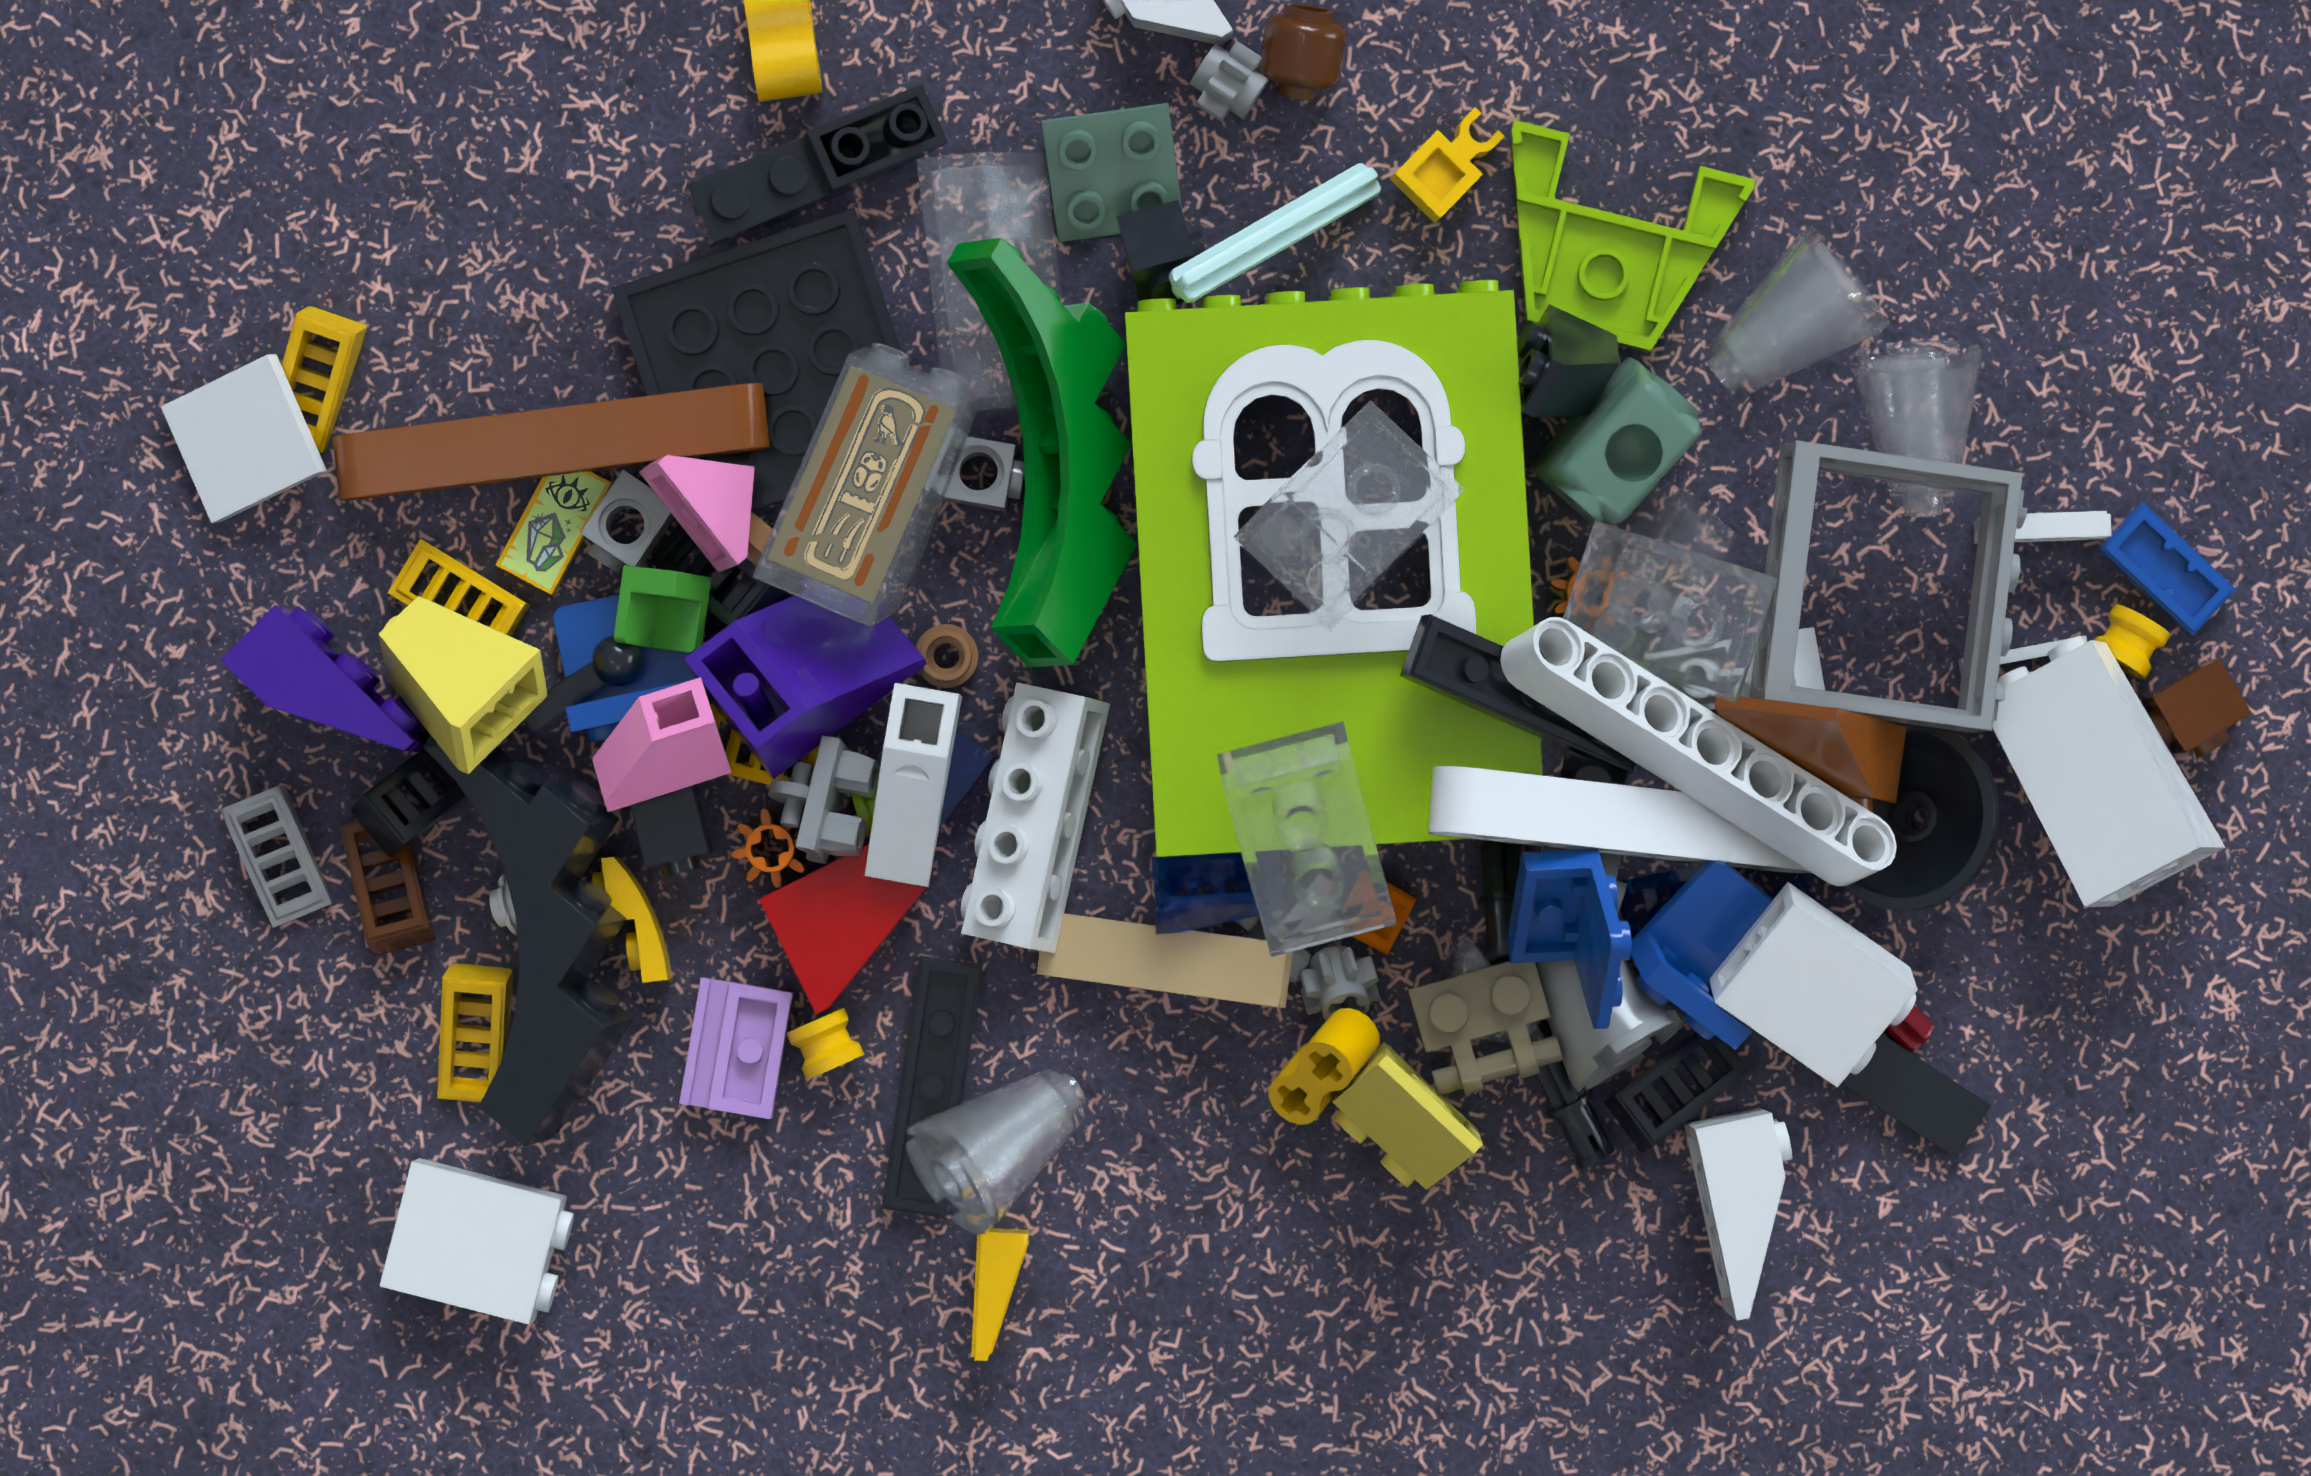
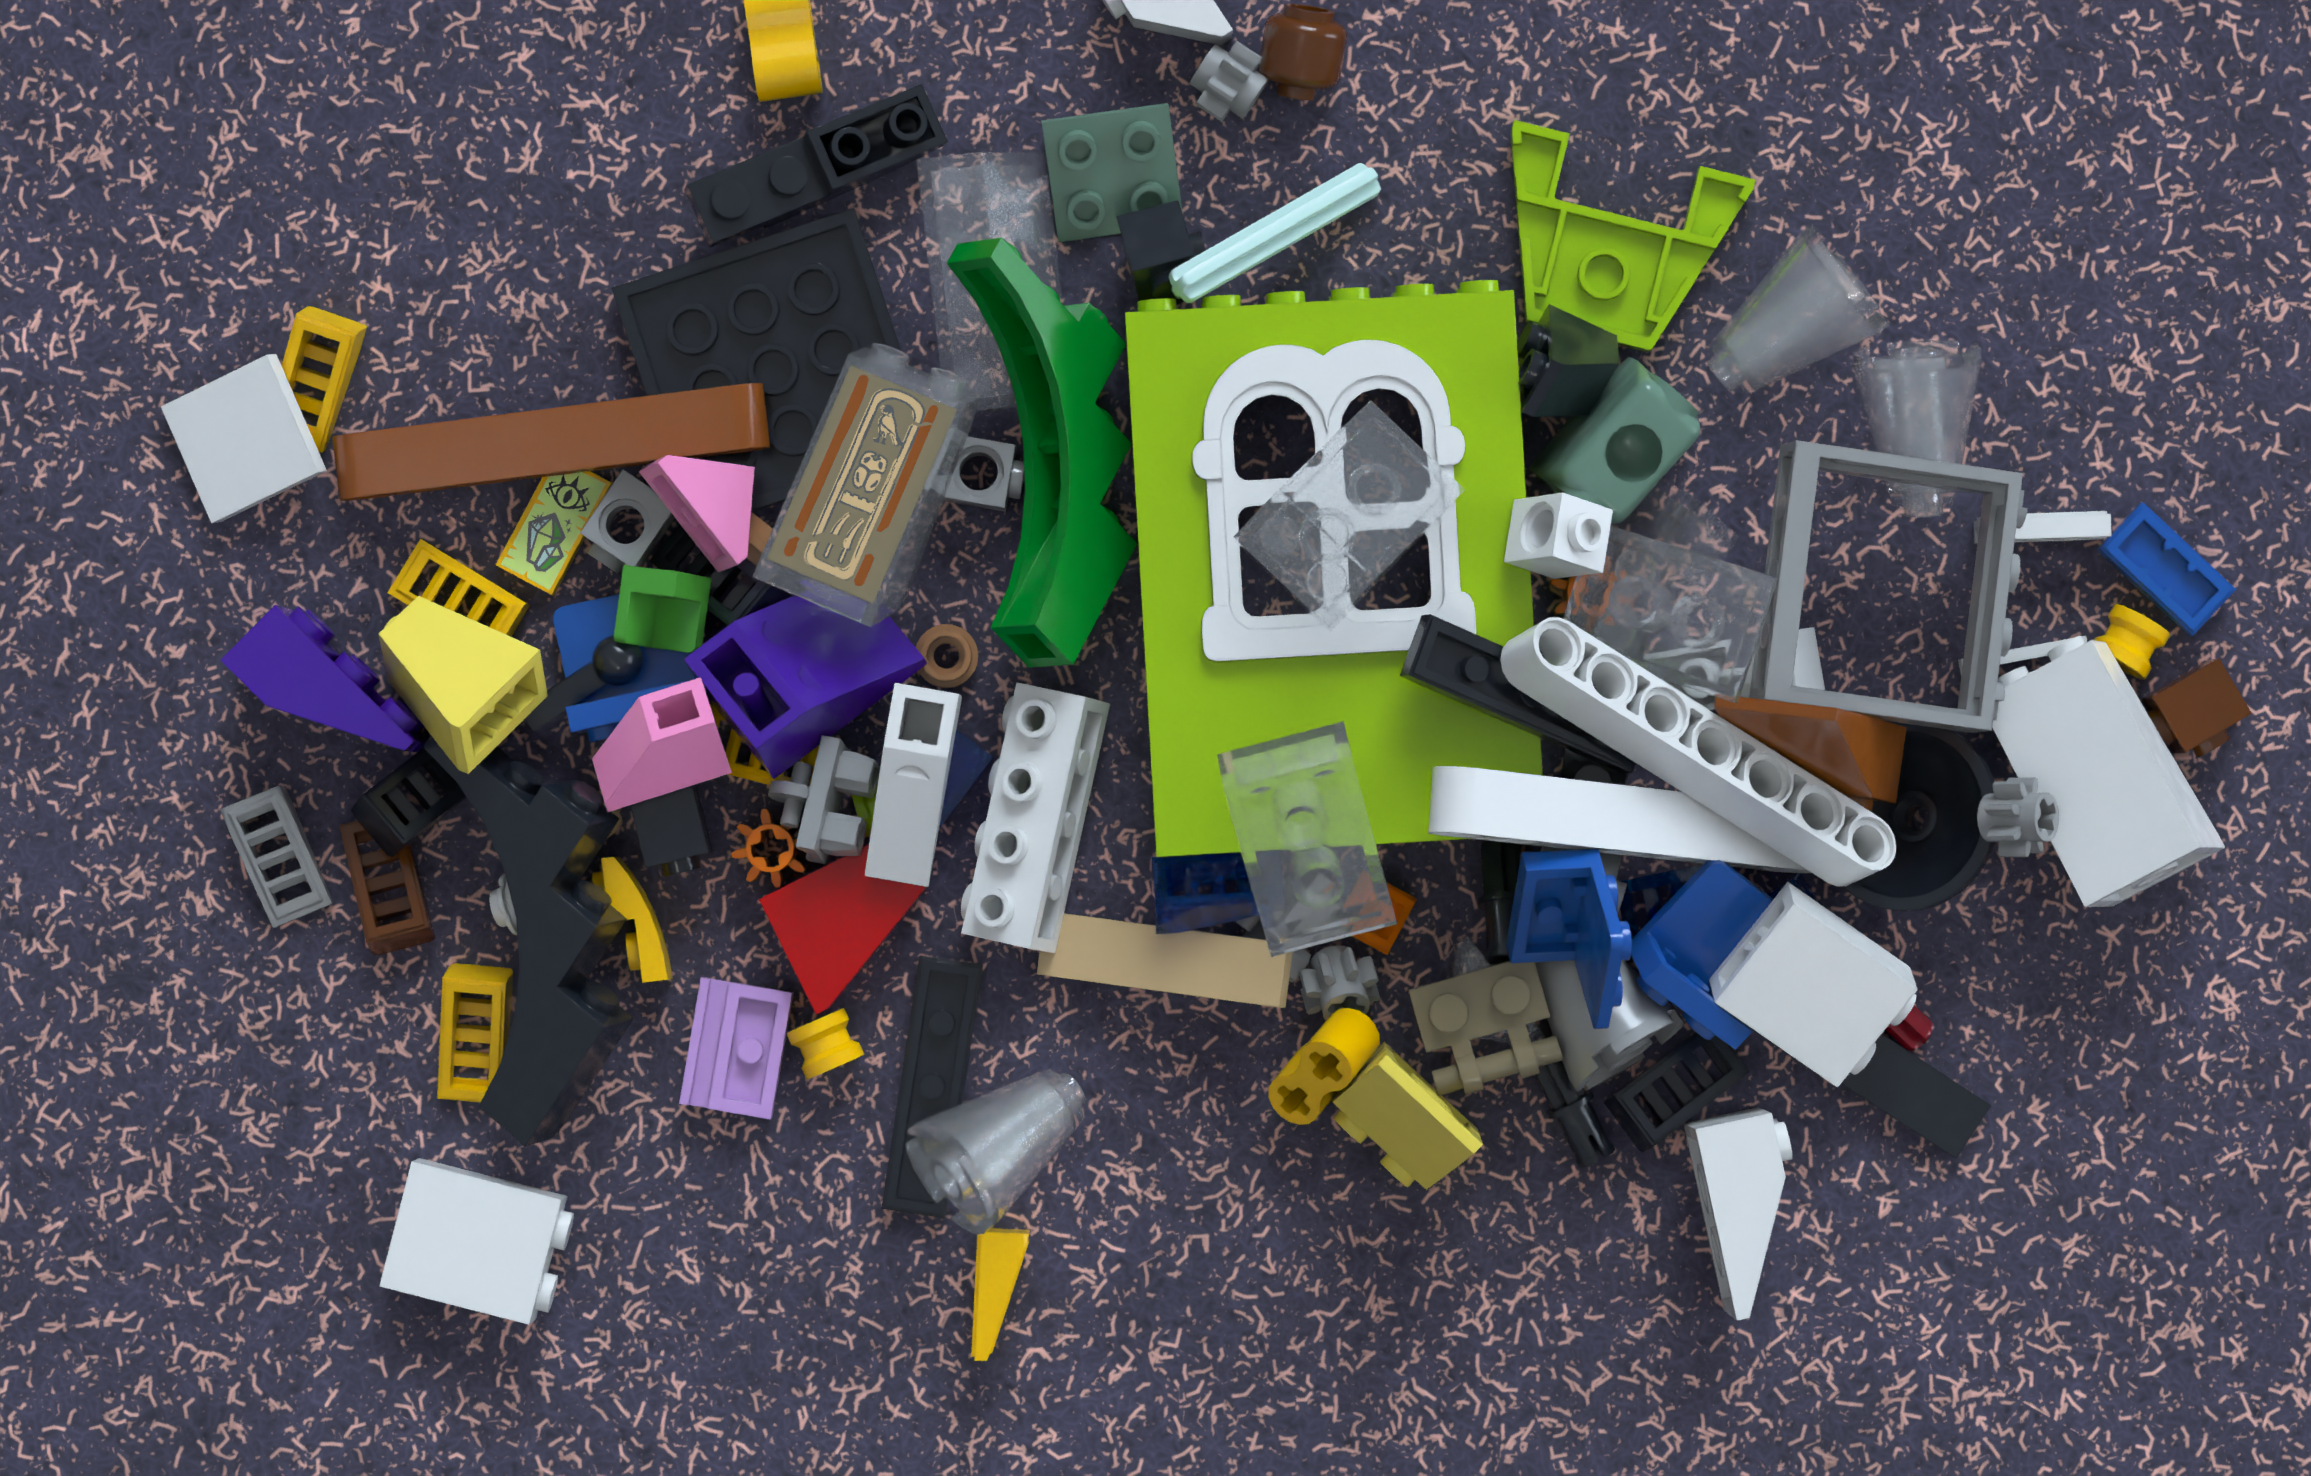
(1442, 170): yellow plate -> none
(1558, 535): none -> white brick
(2018, 817): none -> light grey gear

